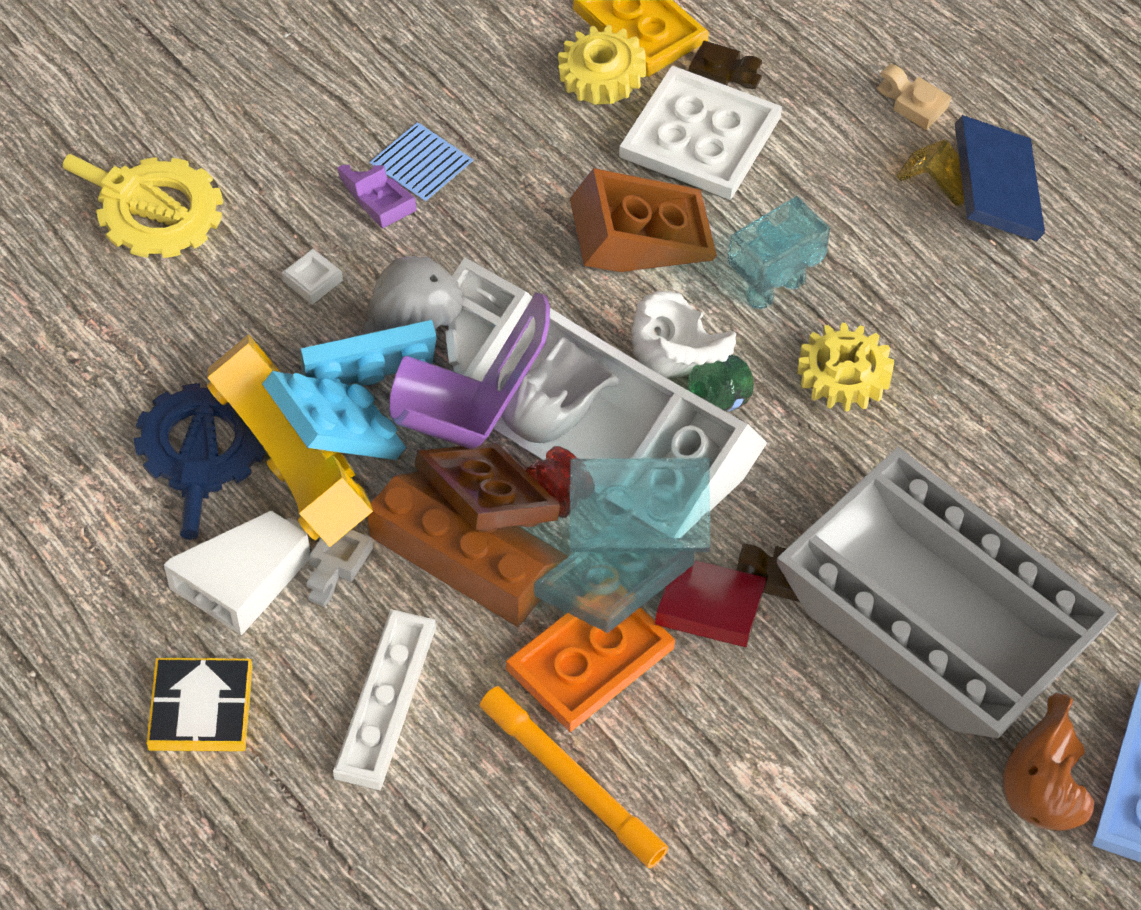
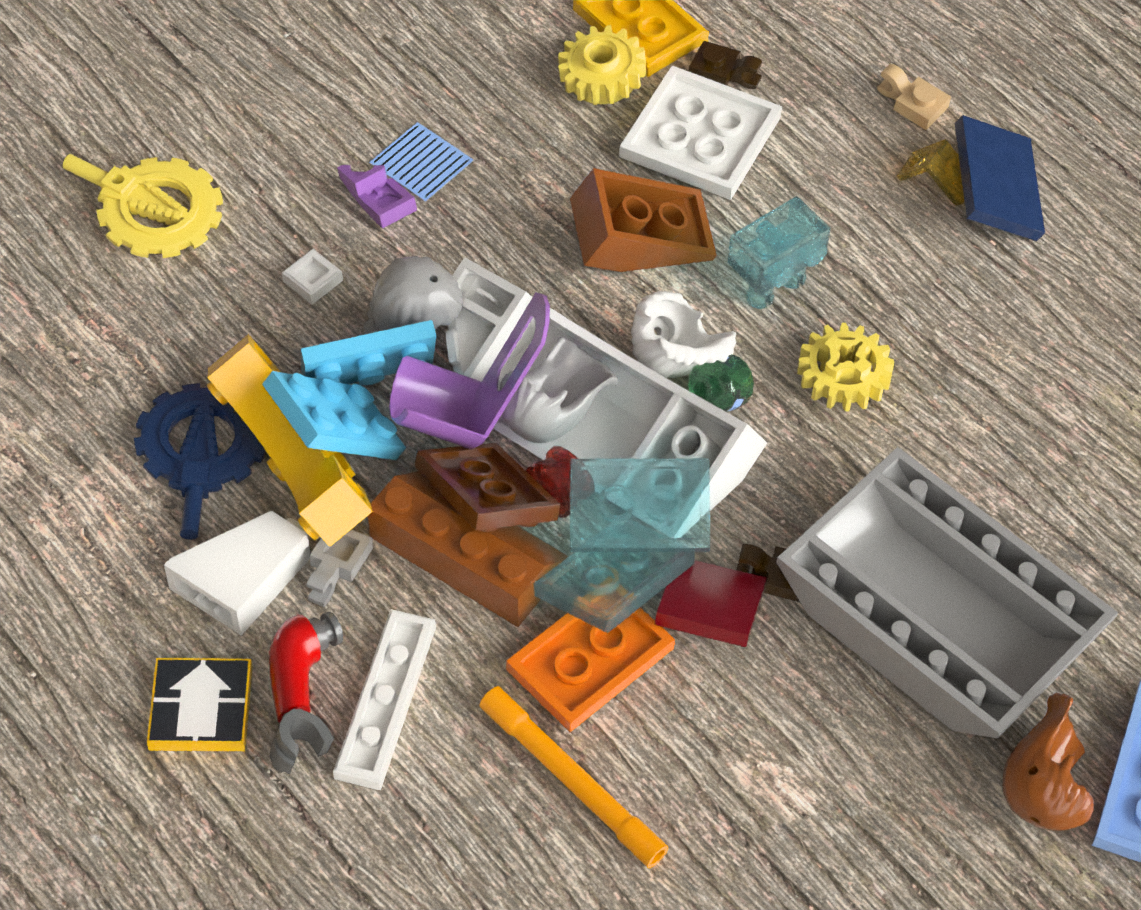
(291, 656): none -> piece

